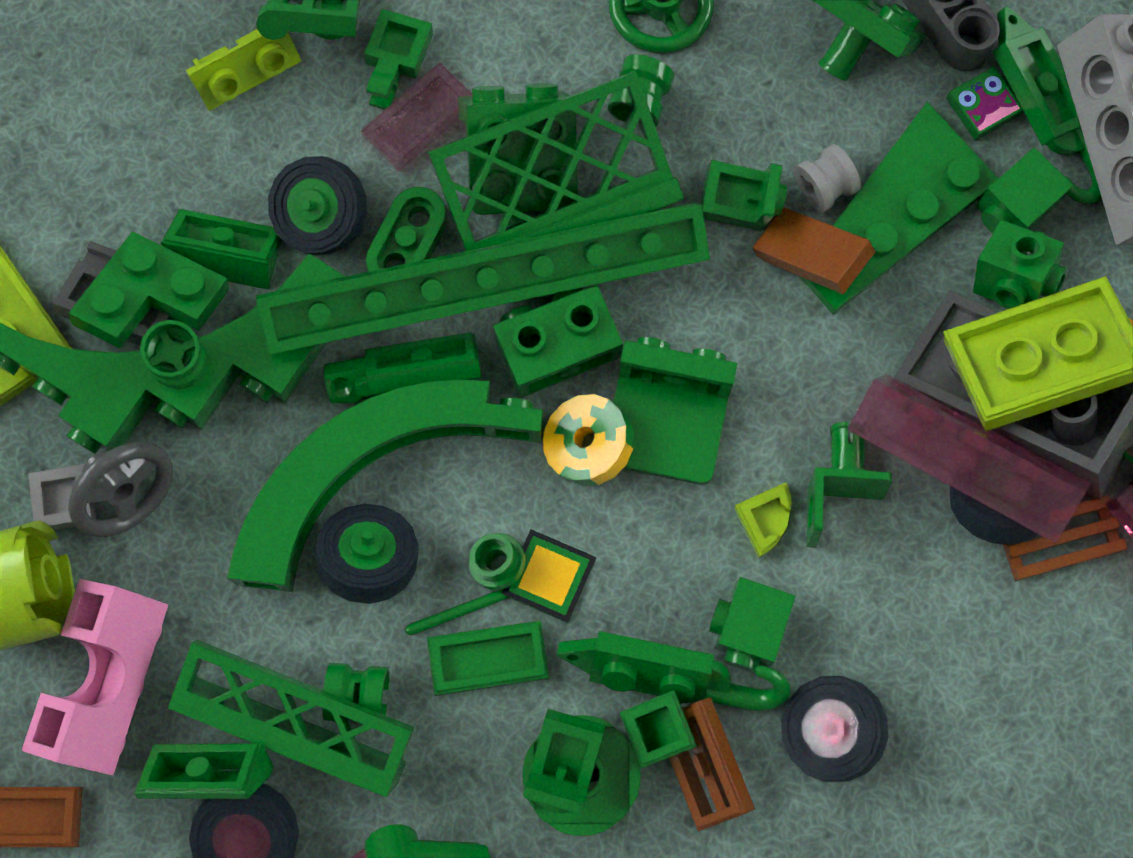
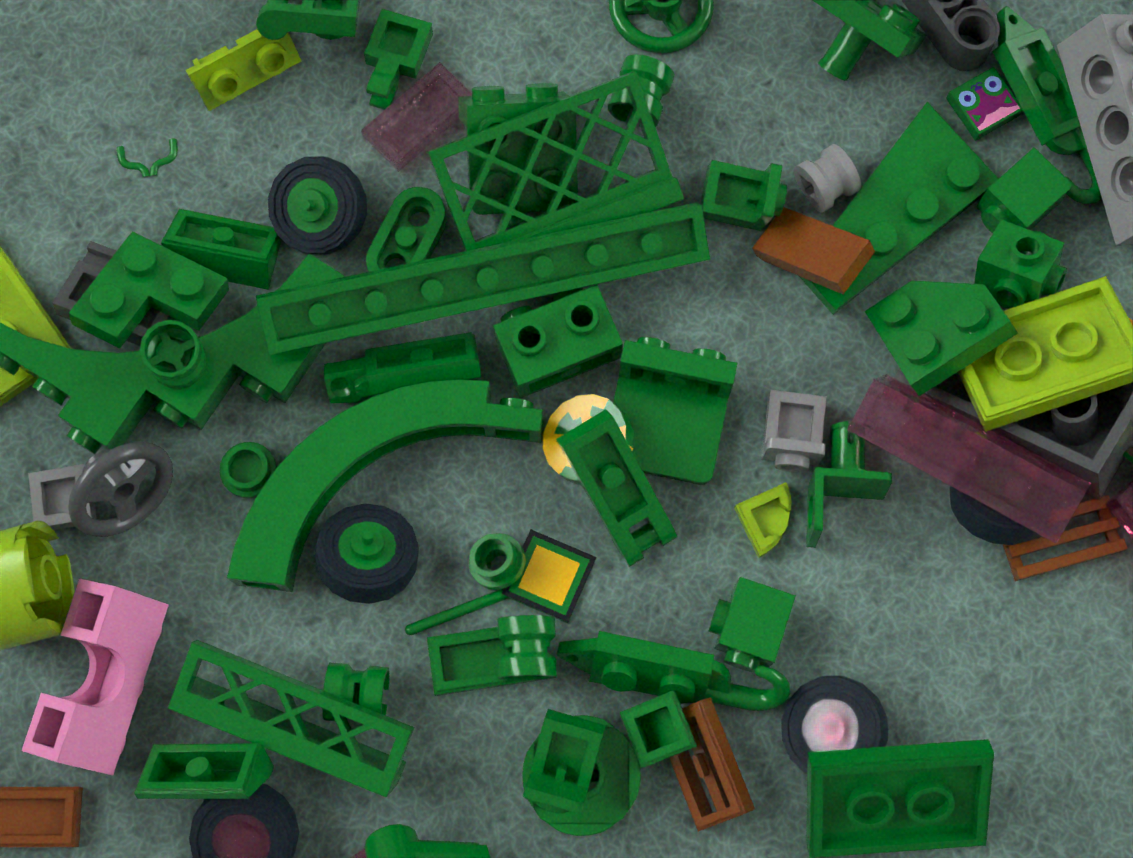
(155, 166): none -> green piece
(247, 469): none -> green plate
(526, 645): none -> green wheel
(616, 486): none -> green plate
(794, 430): none -> light grey bracket
(898, 798): none -> green tile
(939, 328): none -> green plate

